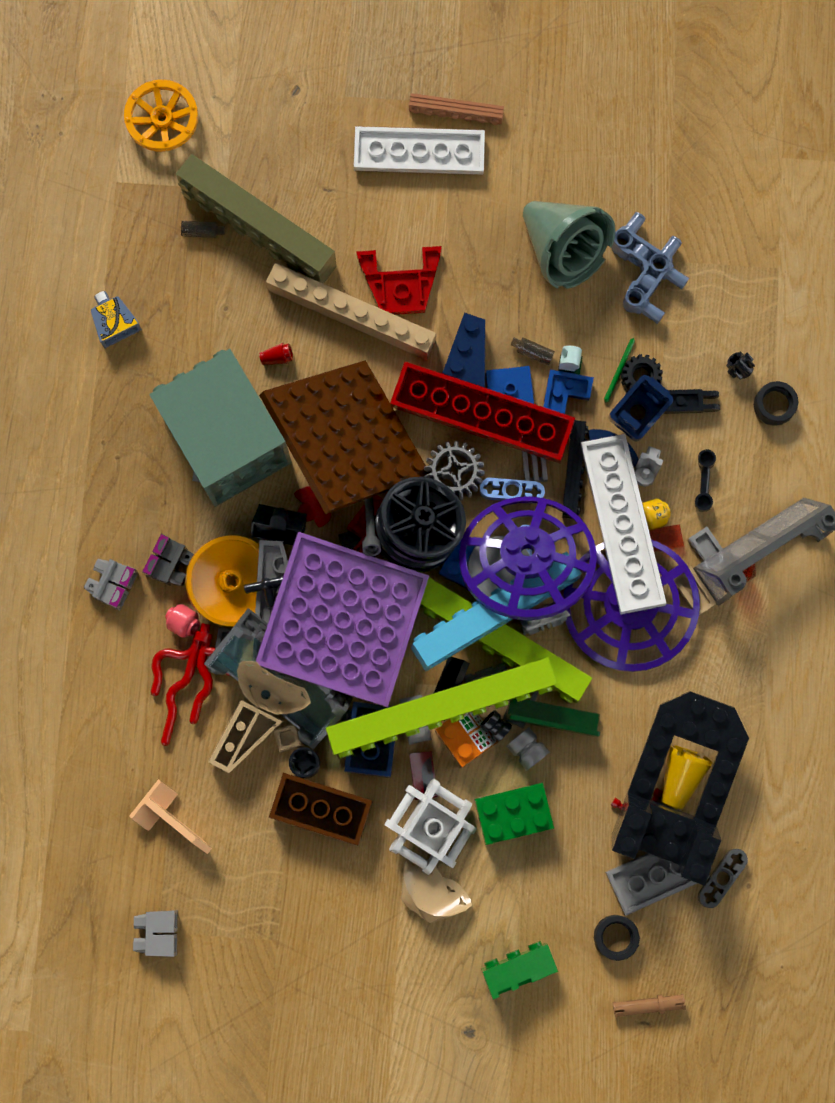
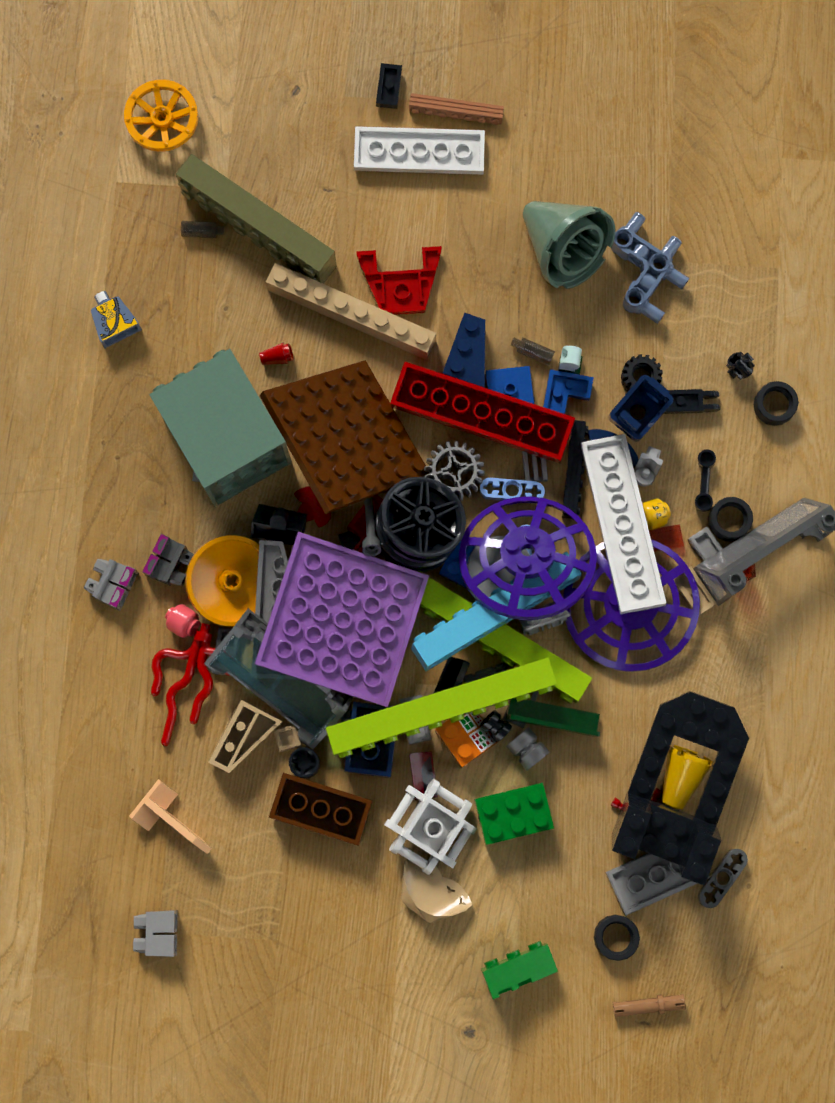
(266, 585): black piece -> none
(279, 690): tan piece -> none
(389, 86): none -> black plate
(618, 372): green axle -> none
(737, 503): none -> black tyre

